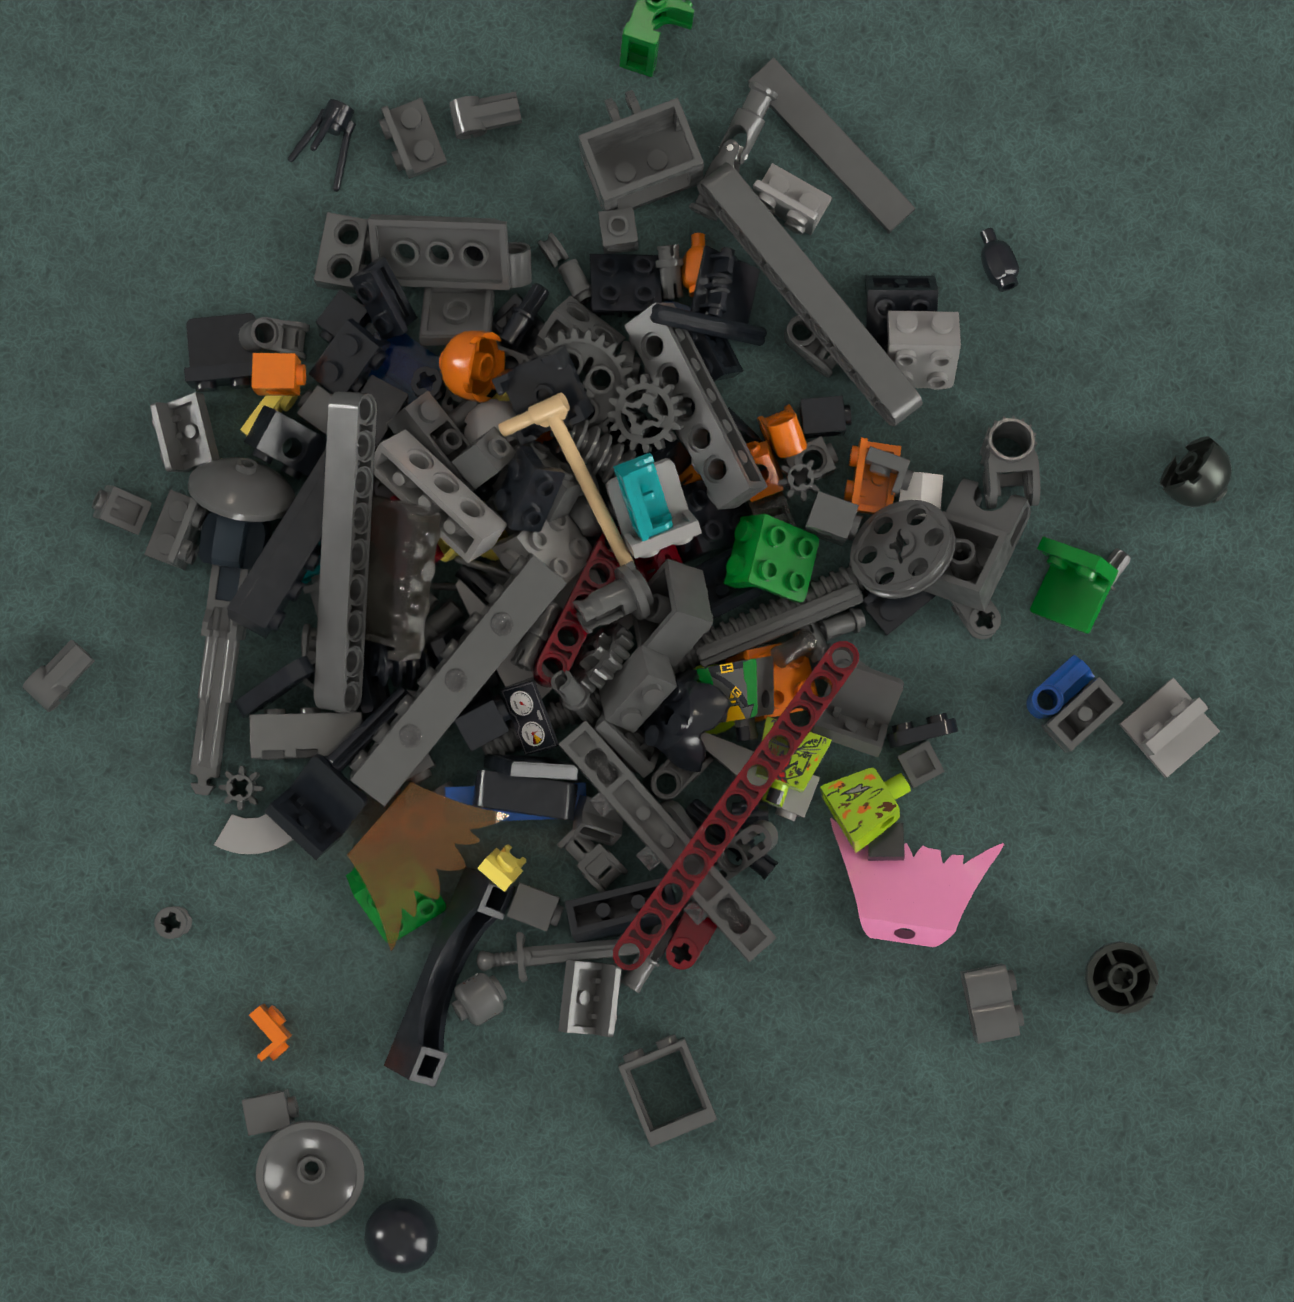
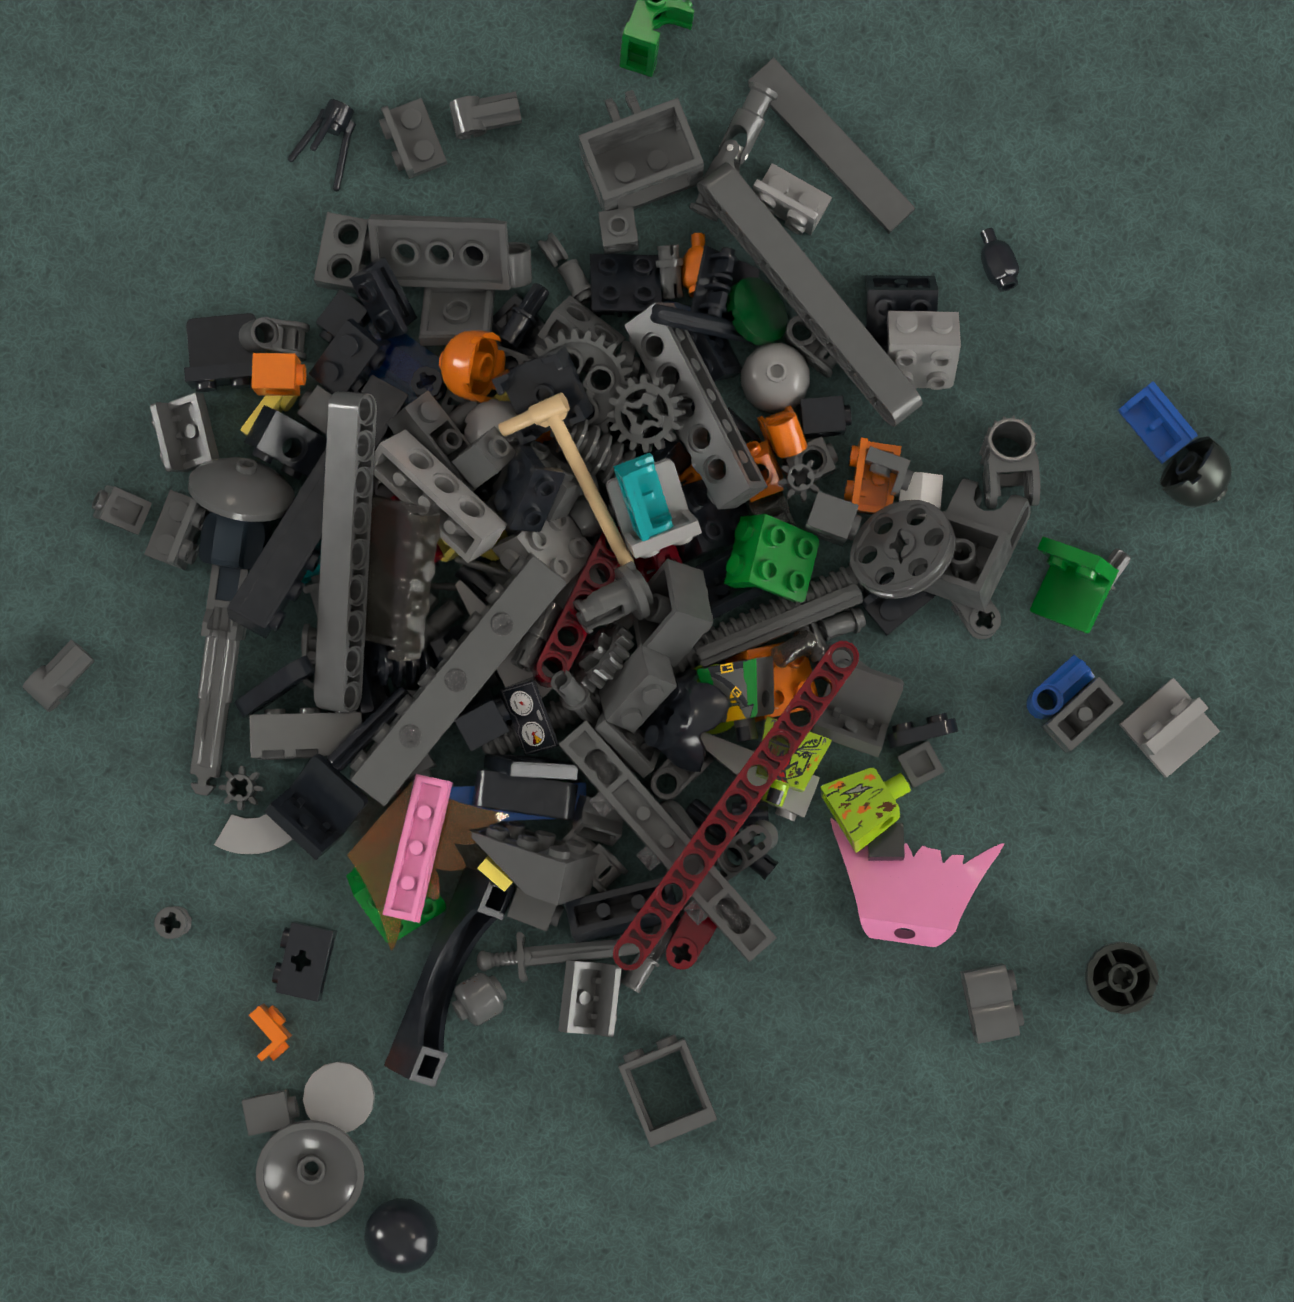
(311, 980): none -> black brick
(339, 1095): none -> light grey tile
(417, 848): none -> bright pink tile
(539, 862): none -> dark grey slope
(757, 311): none -> dark green tile
(775, 377): none -> light grey cylinder
(1157, 422): none -> blue hinge

